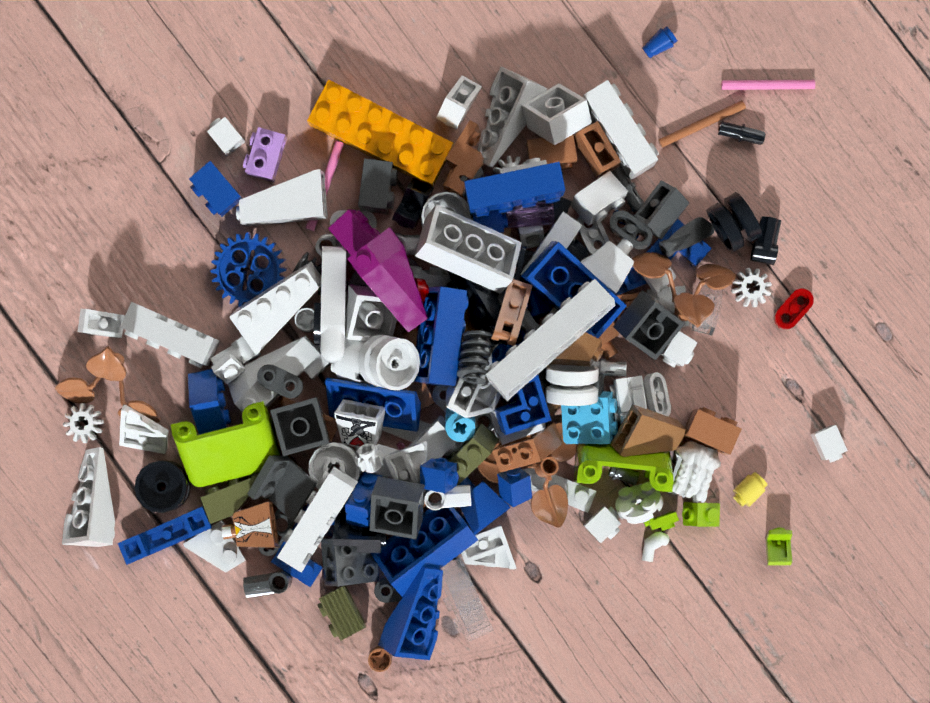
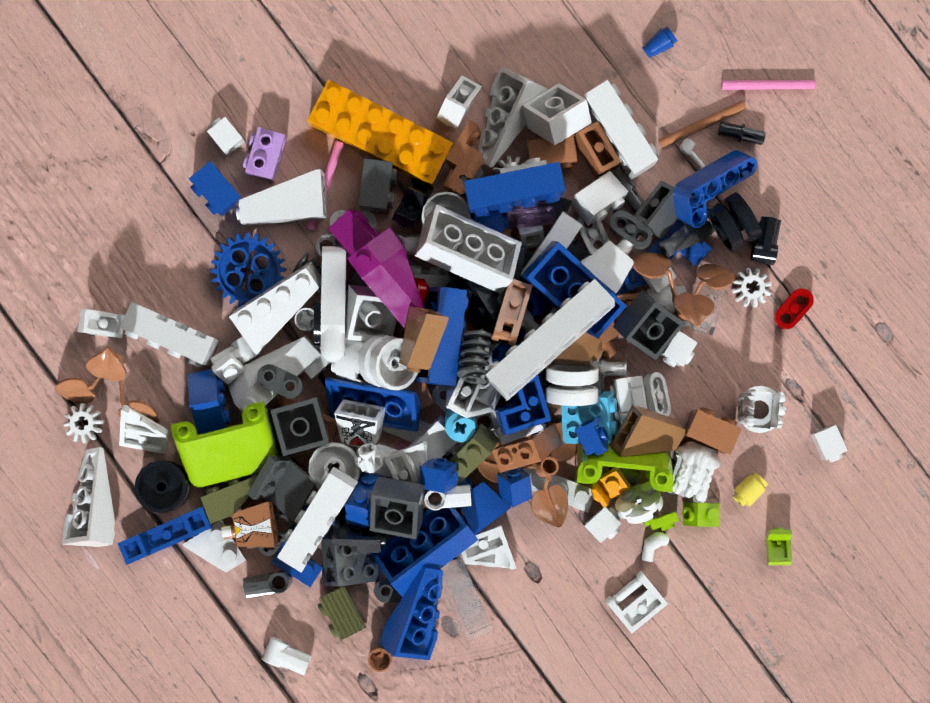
(281, 654): none -> white piece
(421, 338): none -> medium nougat slope
(593, 436): none -> blue brick
(609, 485): none -> light orange bracket
(641, 608): none -> white plate
(686, 147): none -> white hand
(695, 190): none -> blue beam
(775, 405): none -> white piece

